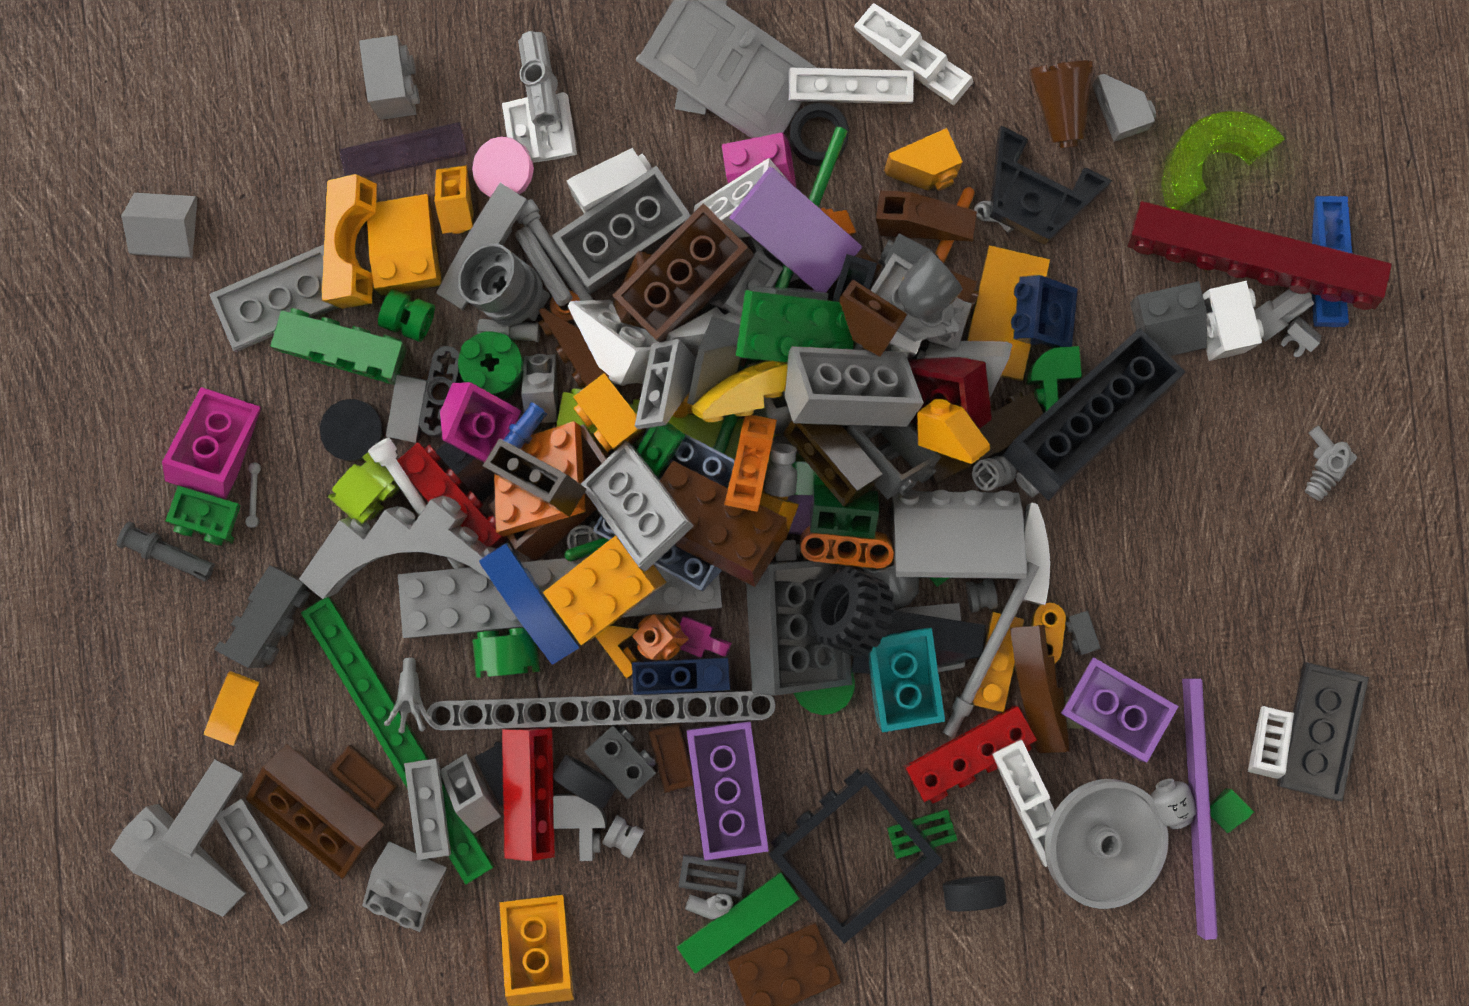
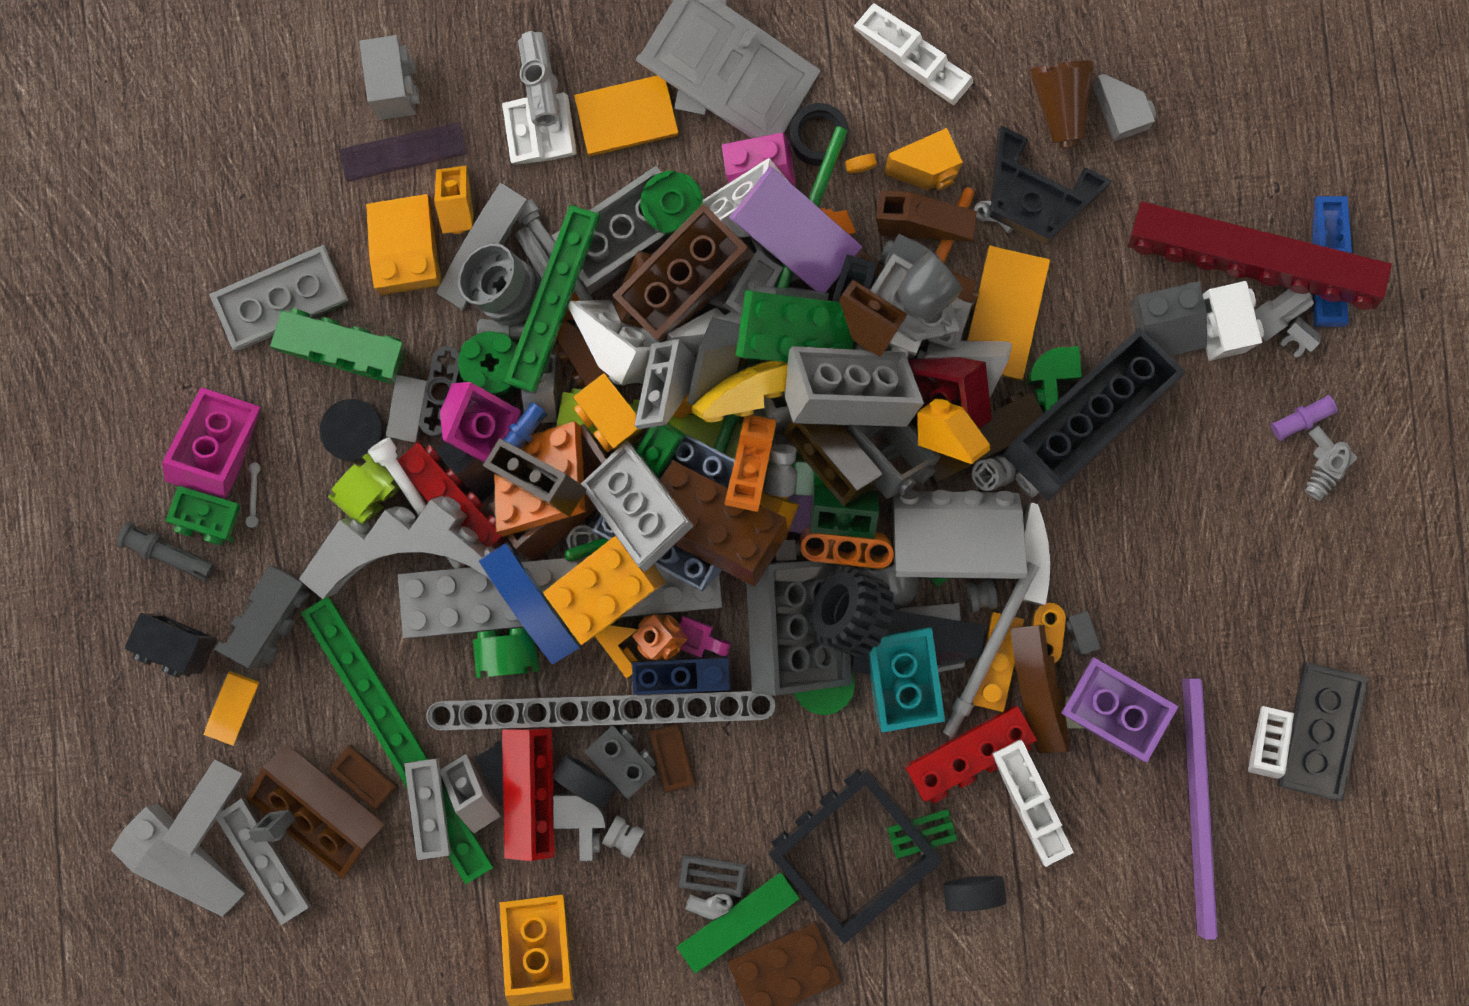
(160, 225): light grey slope -> none
(170, 644): none -> black brick
(272, 826): none -> dark grey plate
(348, 206): light orange arch -> none
(395, 313): green wheel -> none
(403, 886): light grey slope -> none
(409, 697): light grey piece -> none
(504, 162): bright pink tile -> none
(552, 299): none -> green tile
(606, 179): white slope -> none
(626, 115): none -> light orange tile
(670, 200): none -> green tile
(727, 790): medium lavender brick -> none
(851, 85): white plate -> none
(861, 163): none -> light orange tile
(1044, 312): dark blue plate -> none
(1106, 843): light grey dish -> none
(1174, 803): light grey head -> none
(1221, 133): clear neon green brick -> none
(1229, 810): green slope -> none
(1304, 417): none -> medium lavender pin

